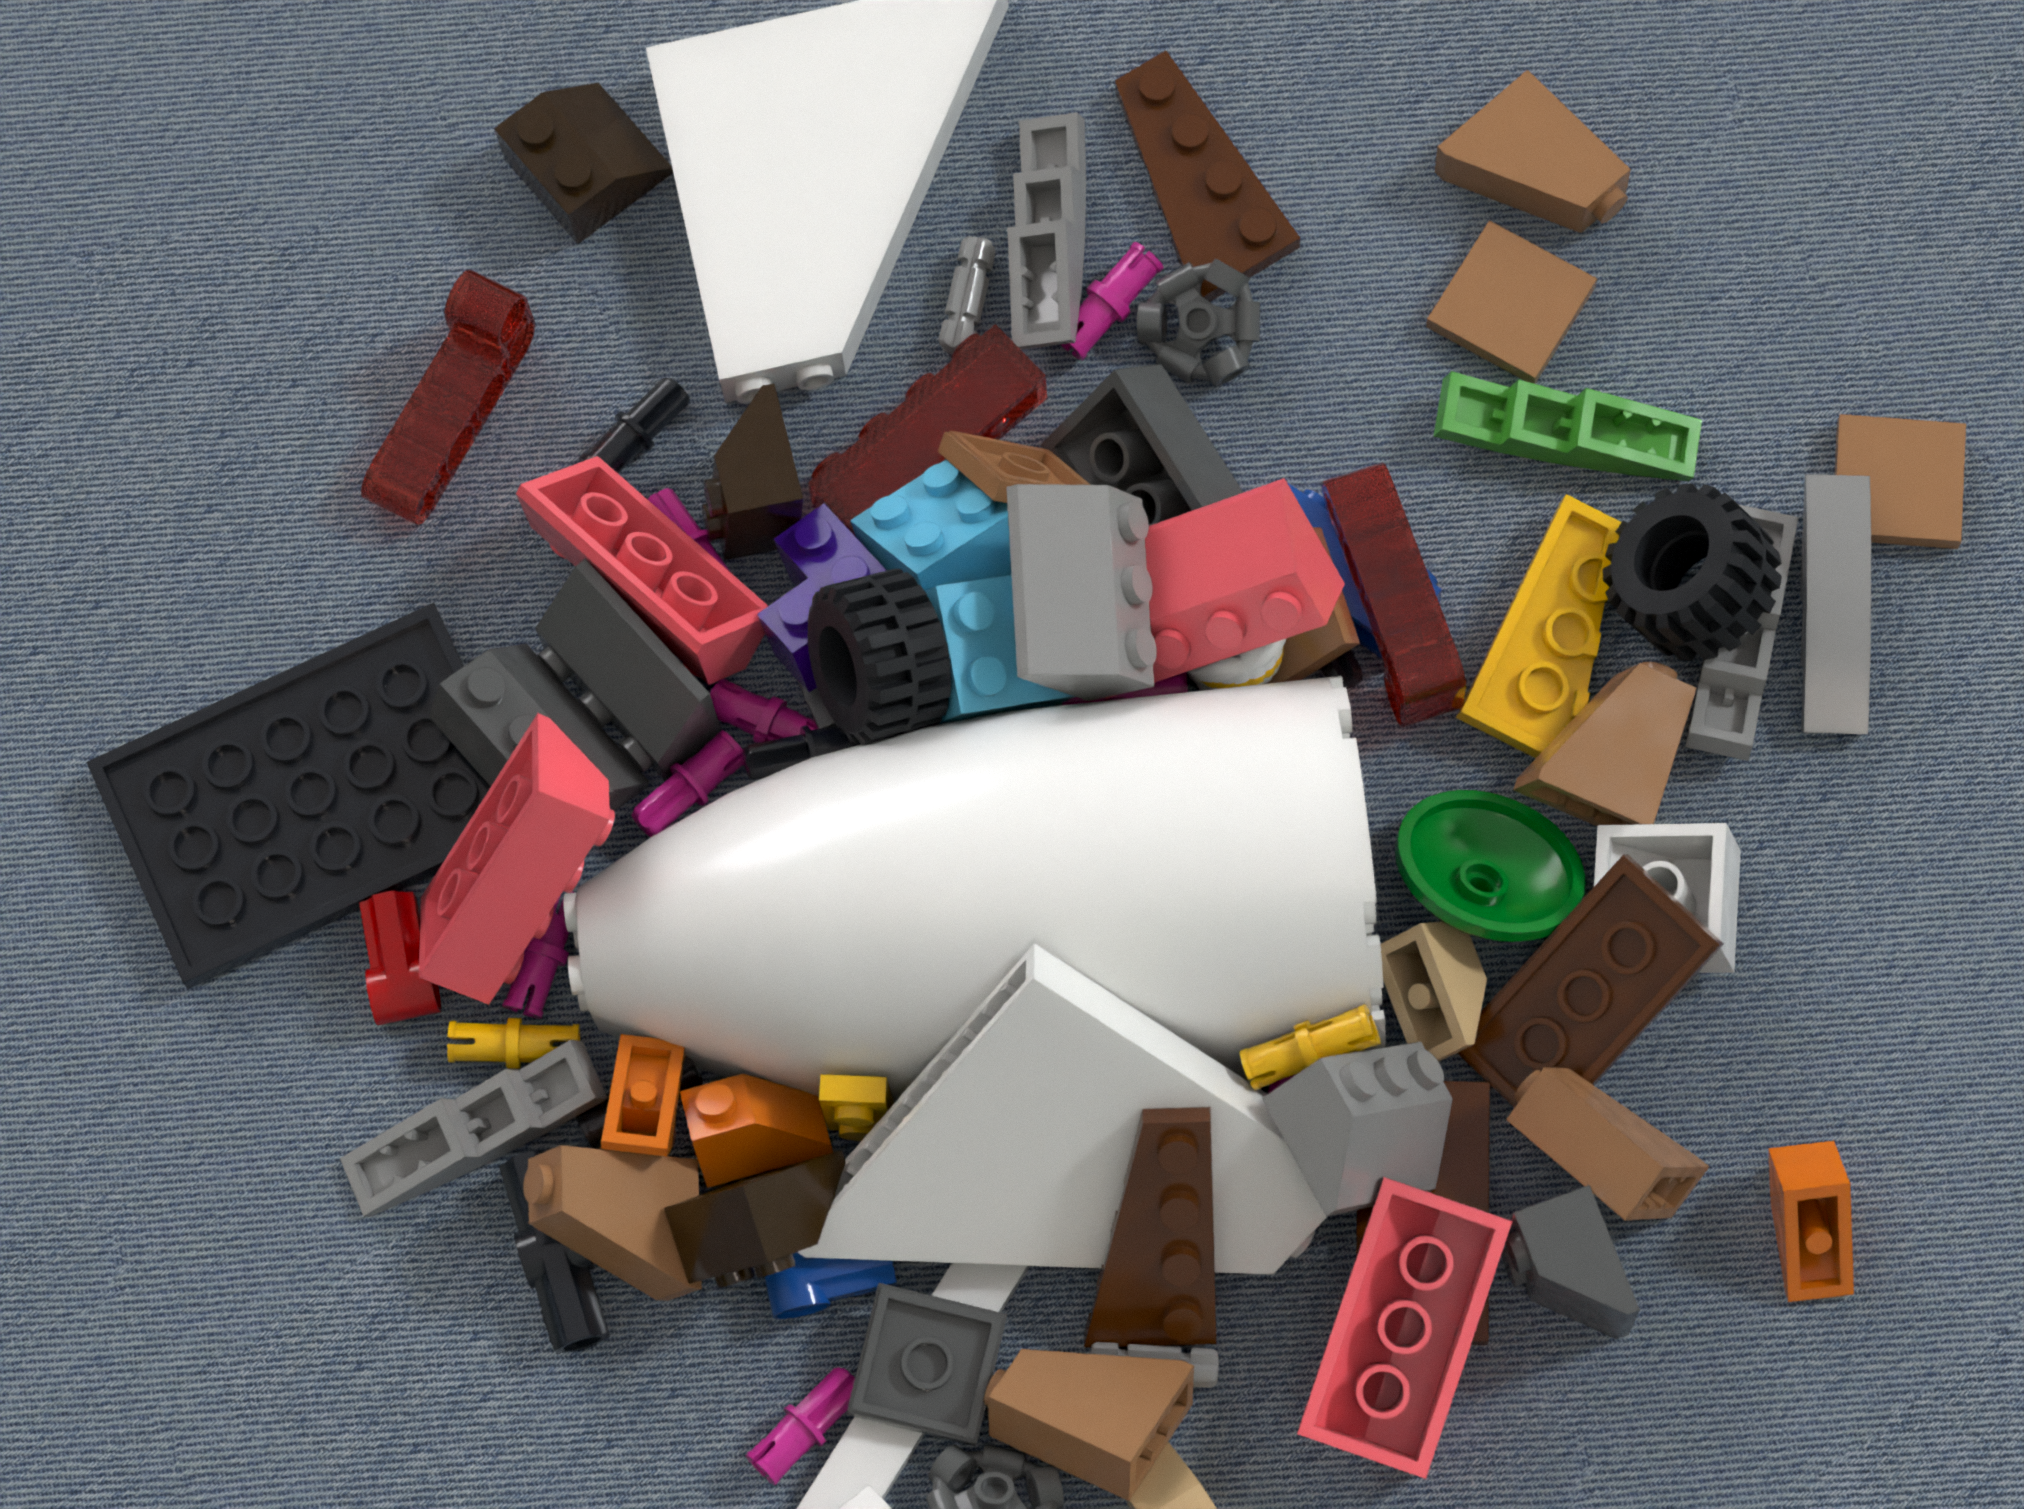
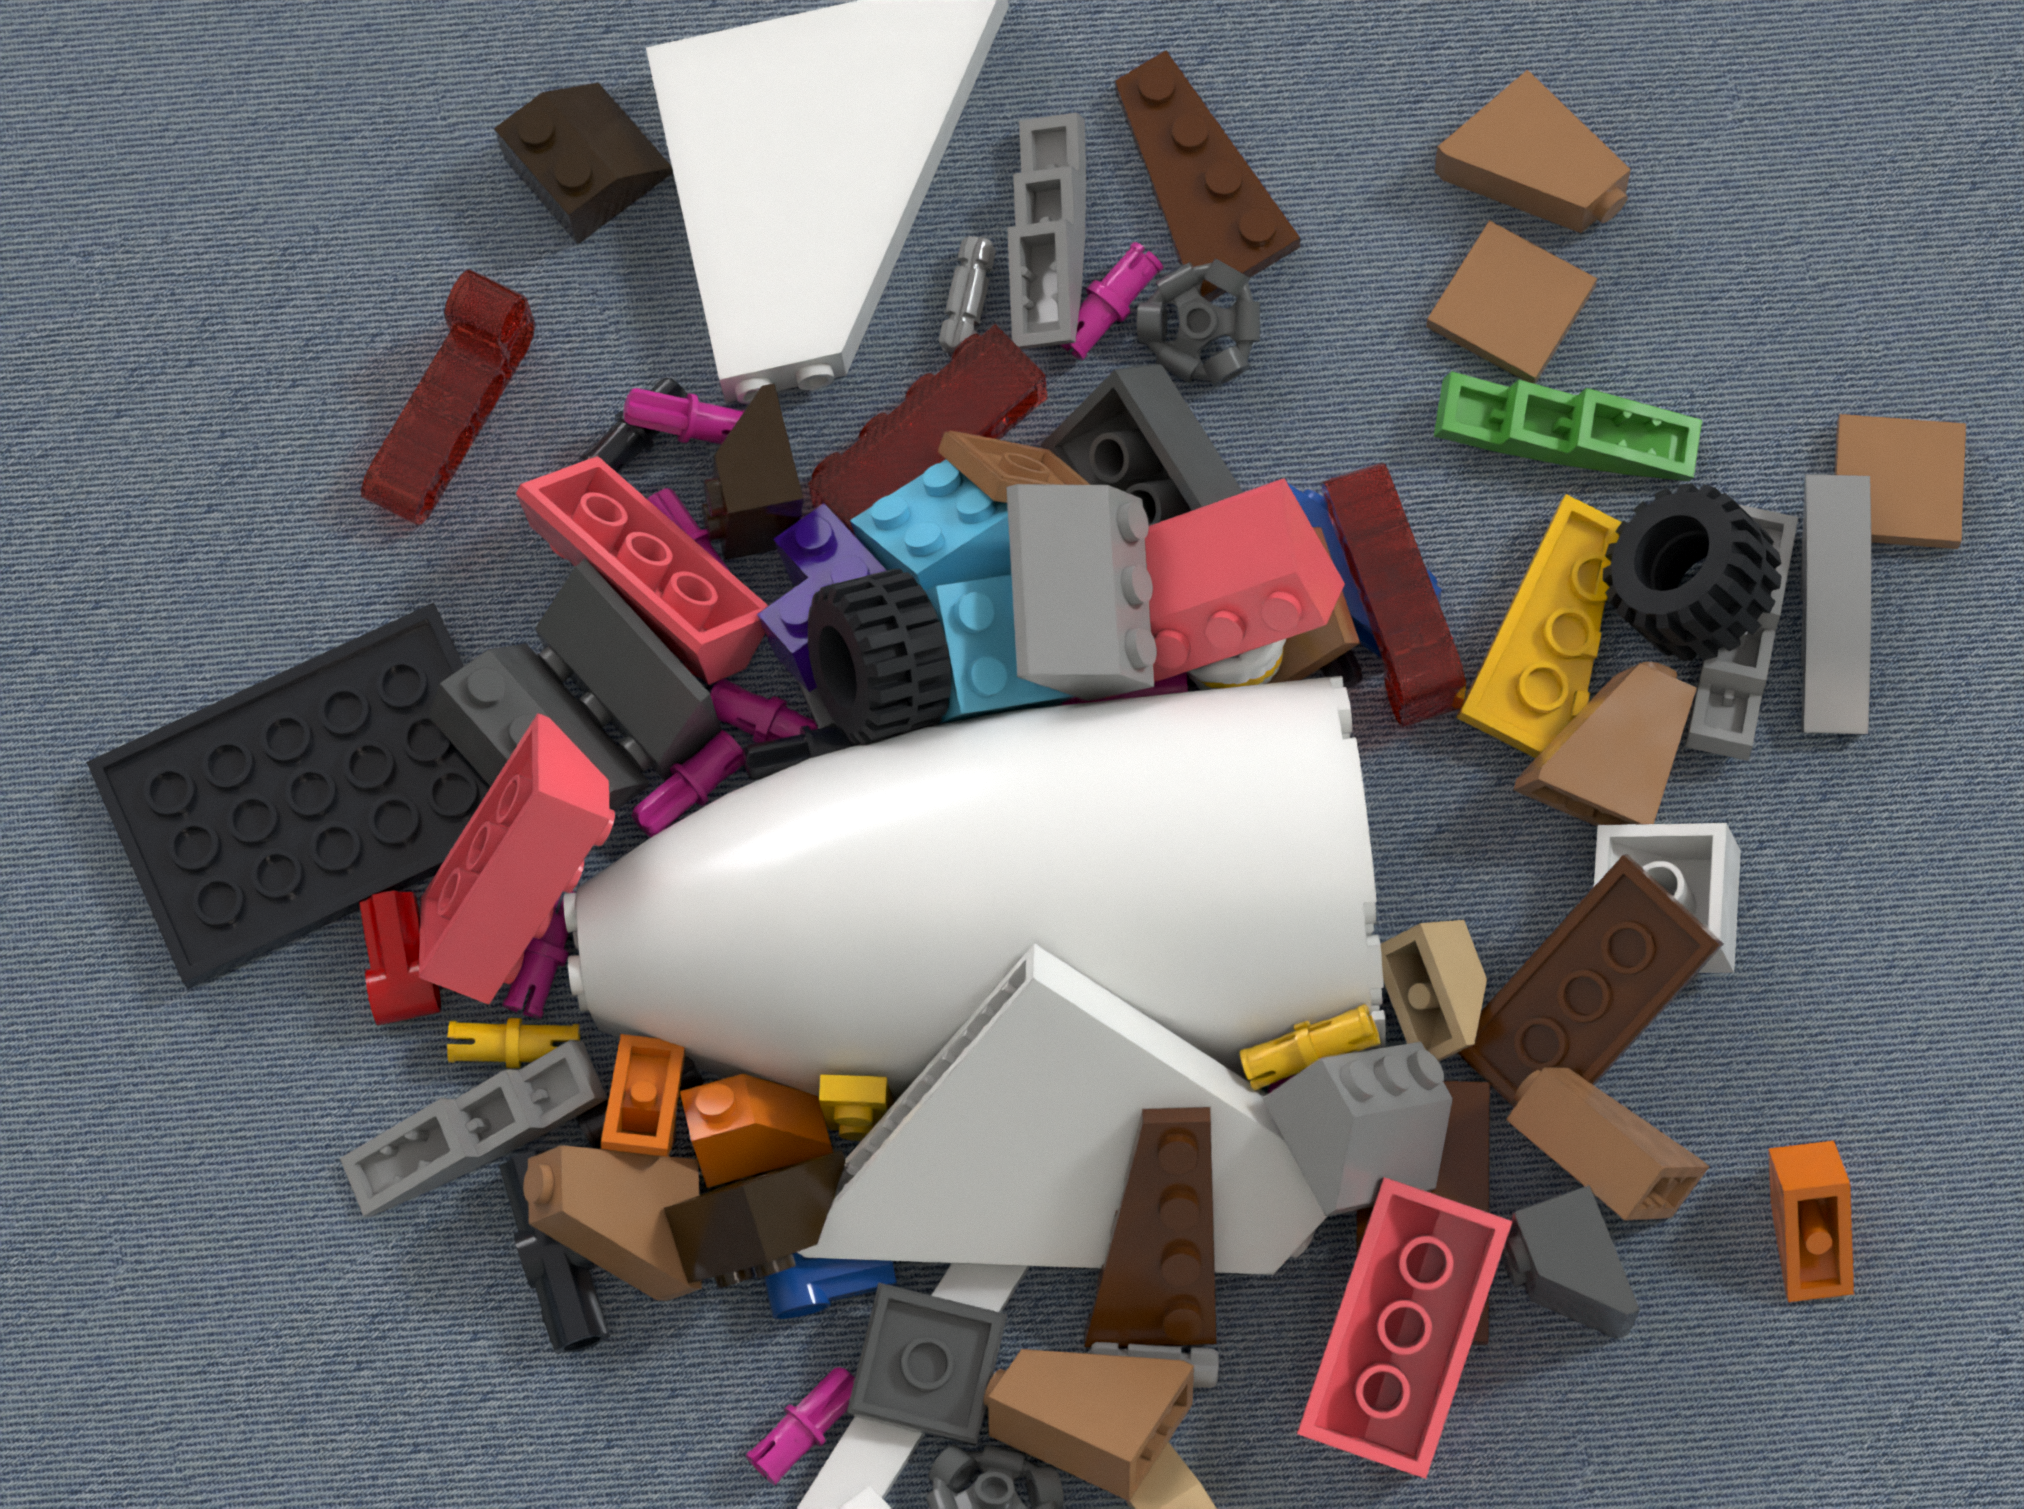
(680, 416): none -> dark pink axle
(1489, 865): green dish -> none

